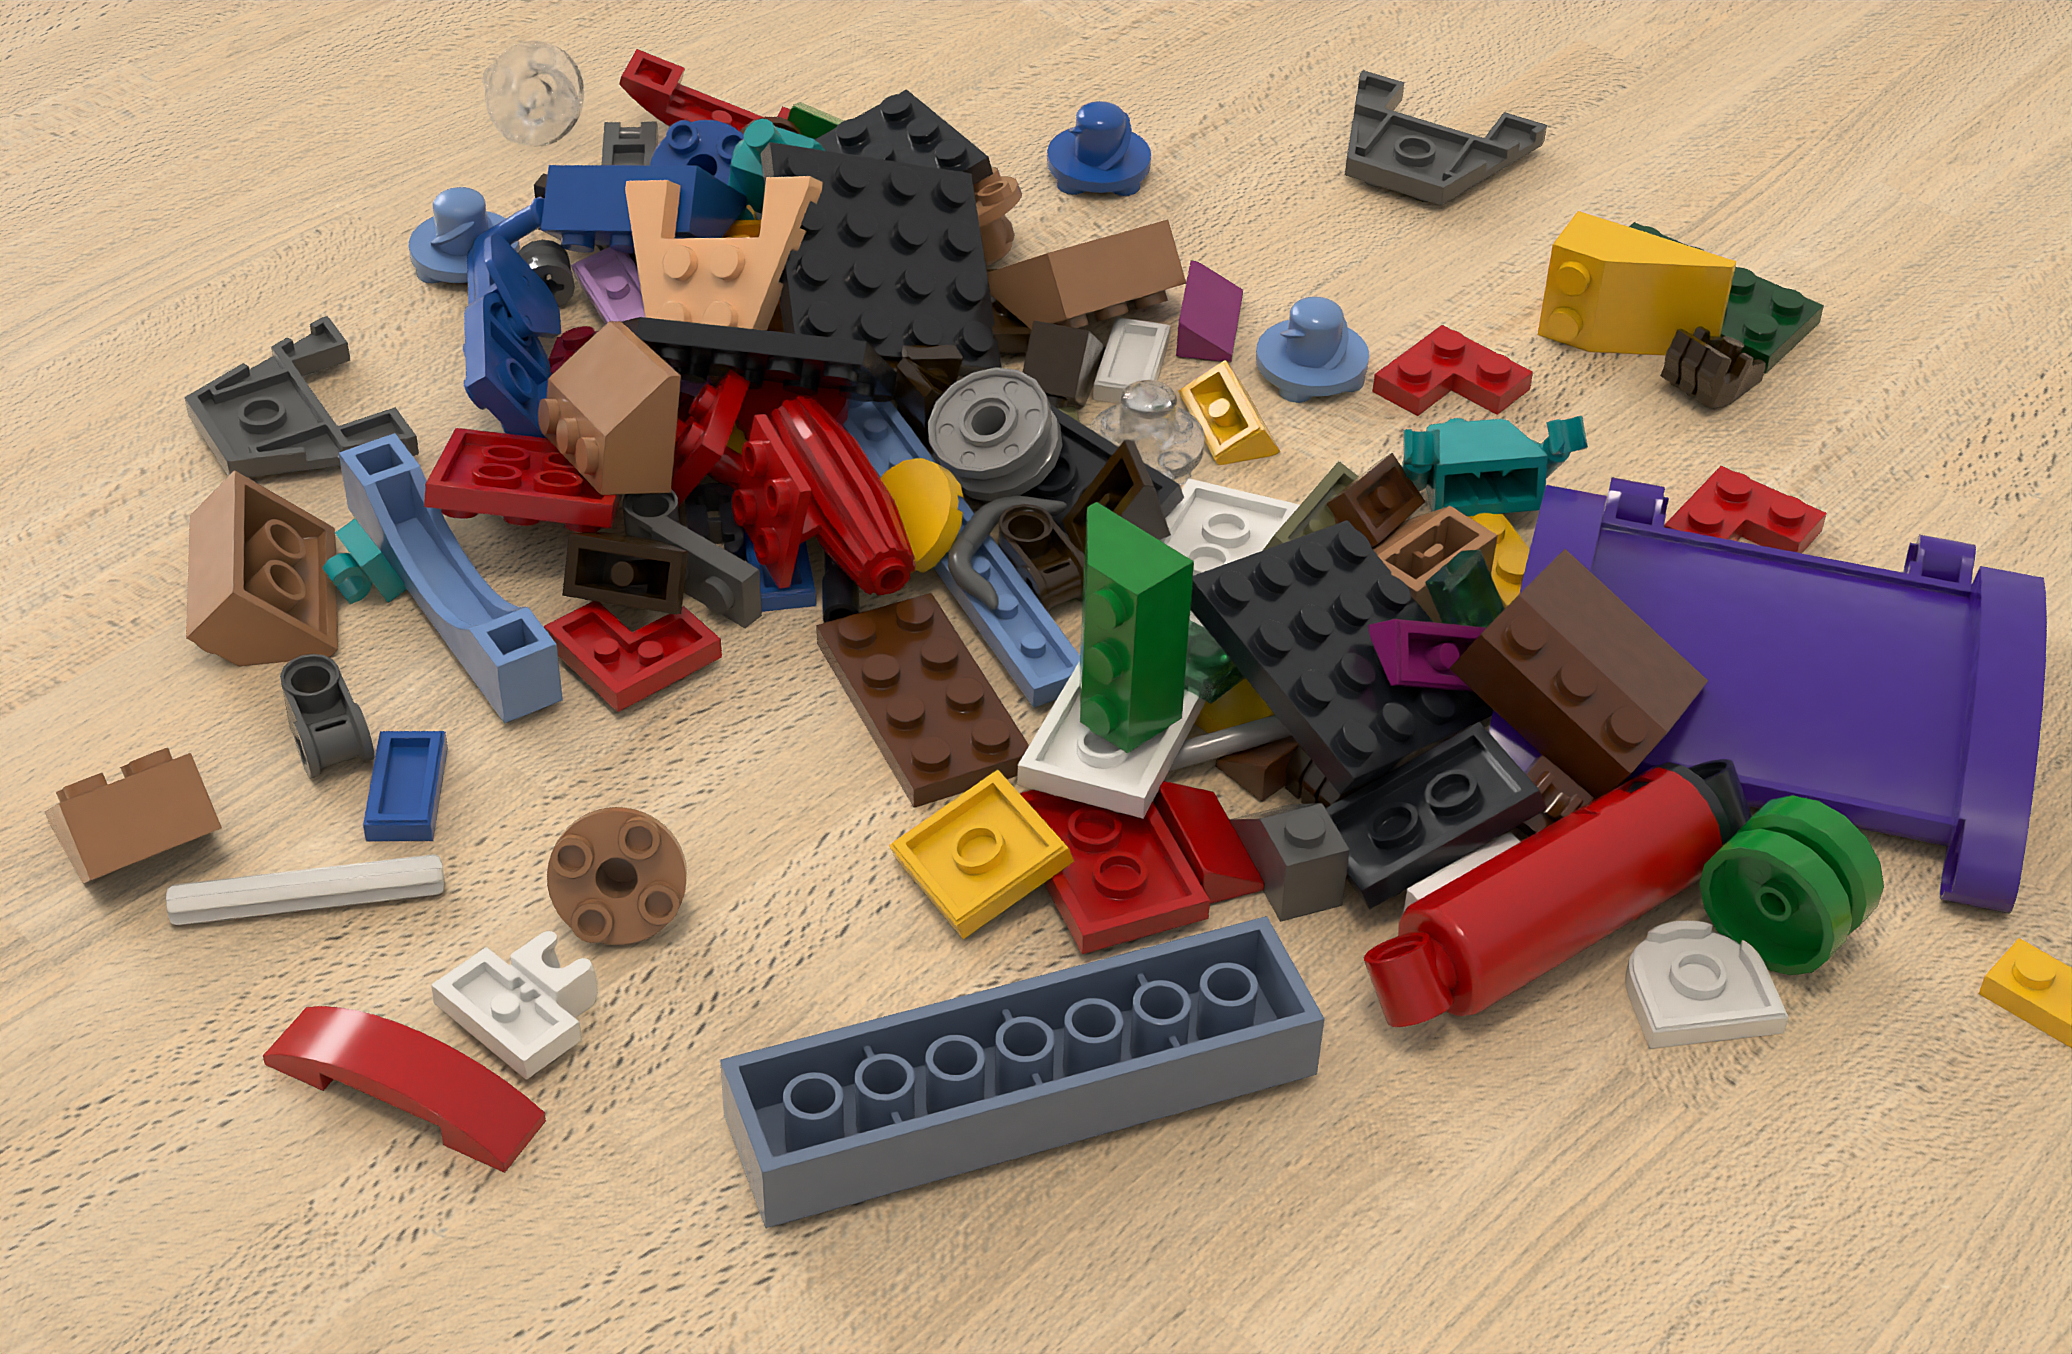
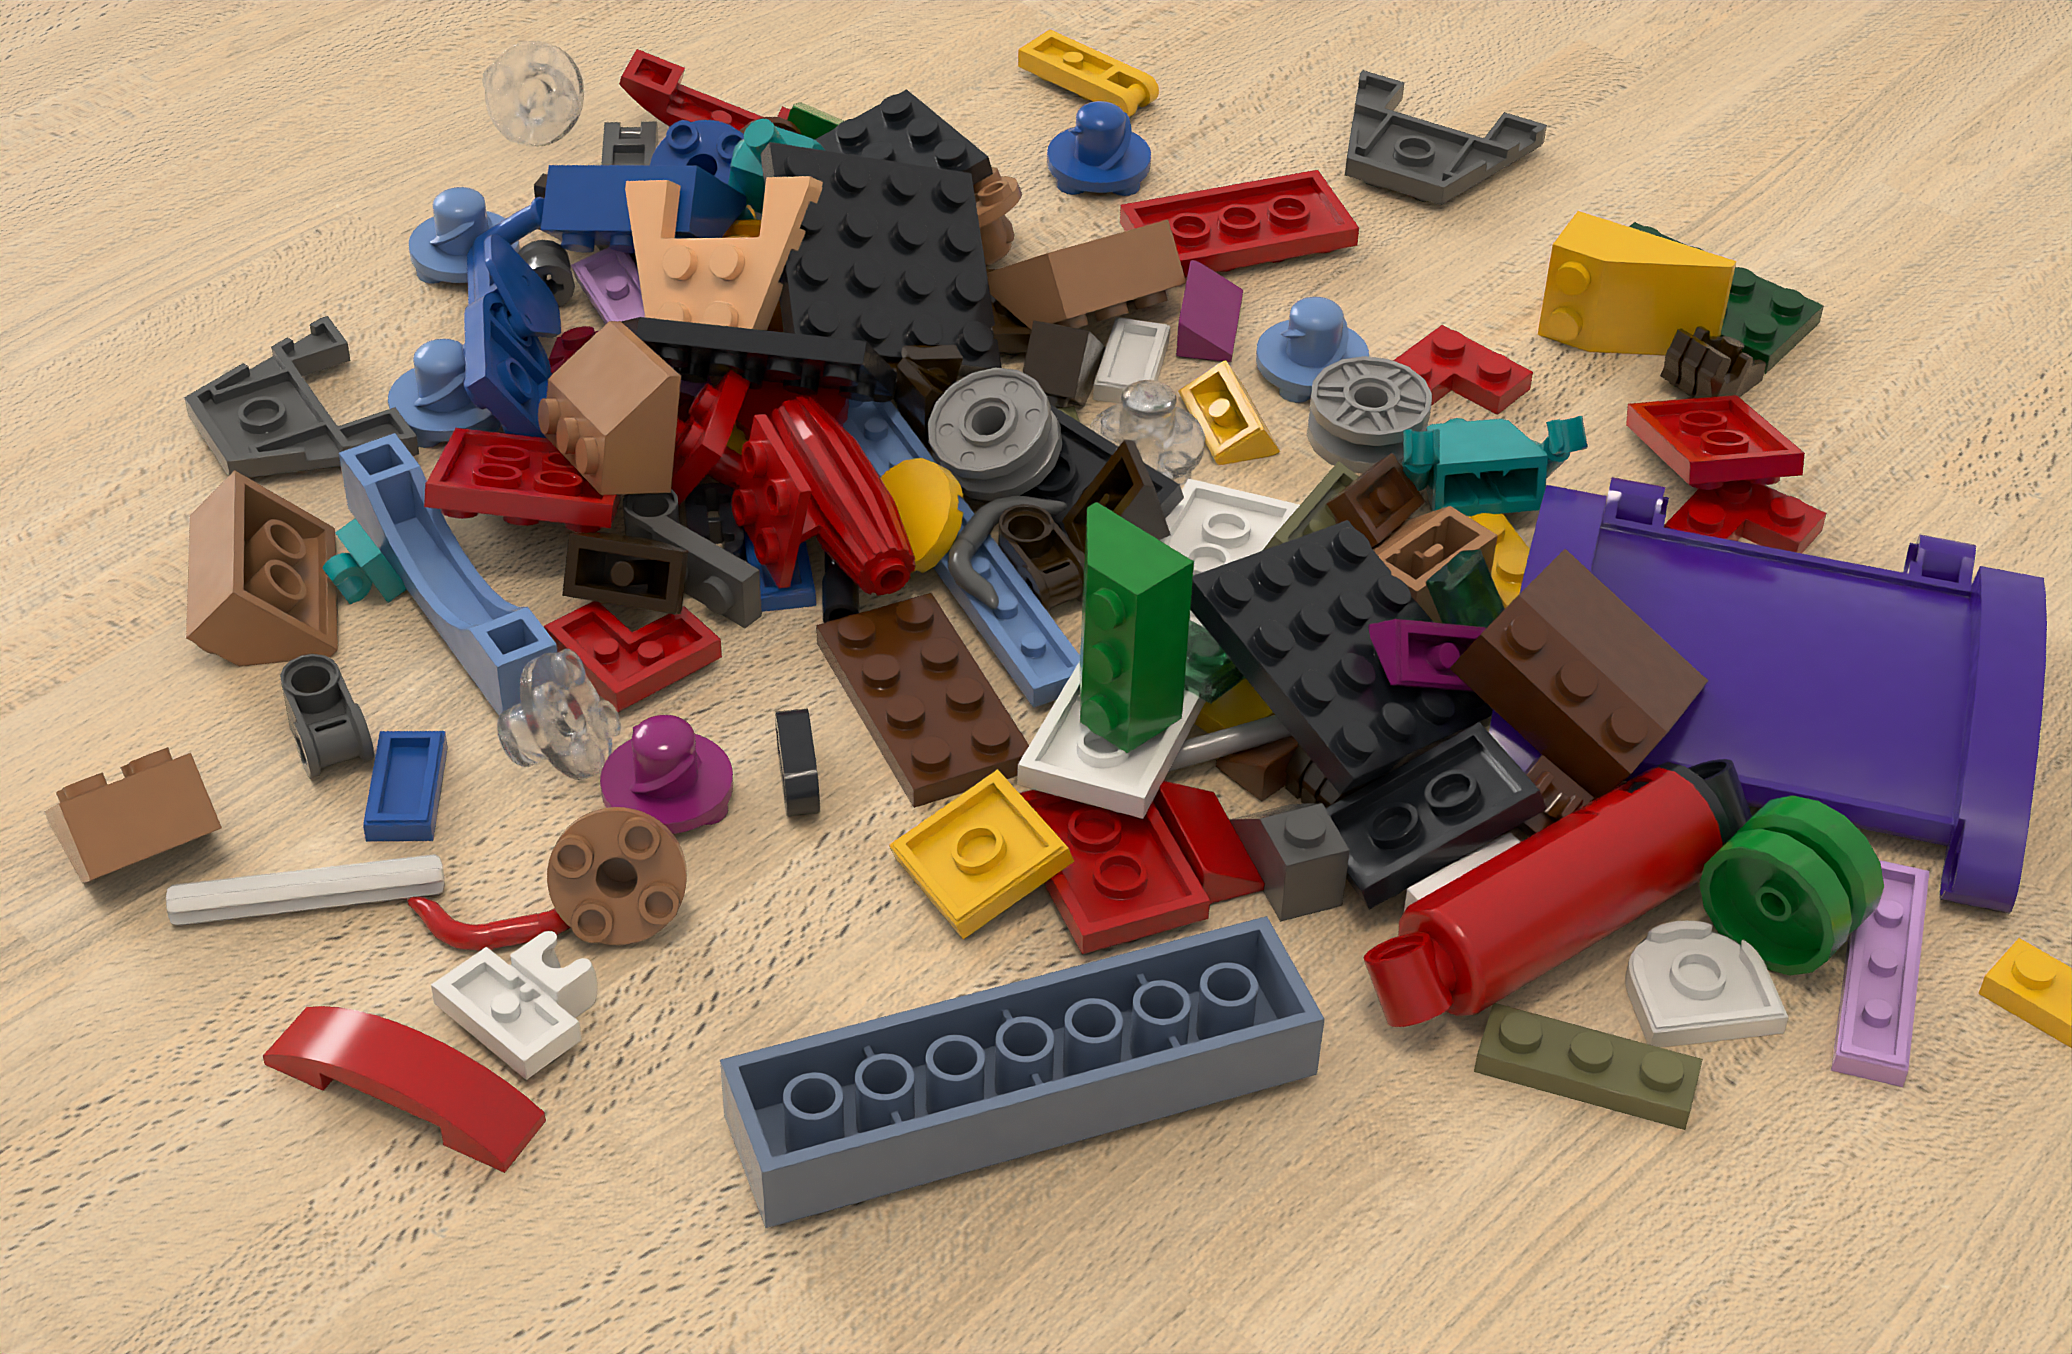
(435, 397): none -> medium blue plate
(490, 935): none -> red animal
(559, 718): none -> clear plate
(669, 775): none -> magenta plate
(797, 762): none -> black beam
(1087, 72): none -> yellow plate
(1250, 221): none -> red plate
(1363, 409): none -> light grey wheel
(1588, 1065): none -> olive plate
(1715, 441): none -> red plate
(1883, 981): none -> lavender tile

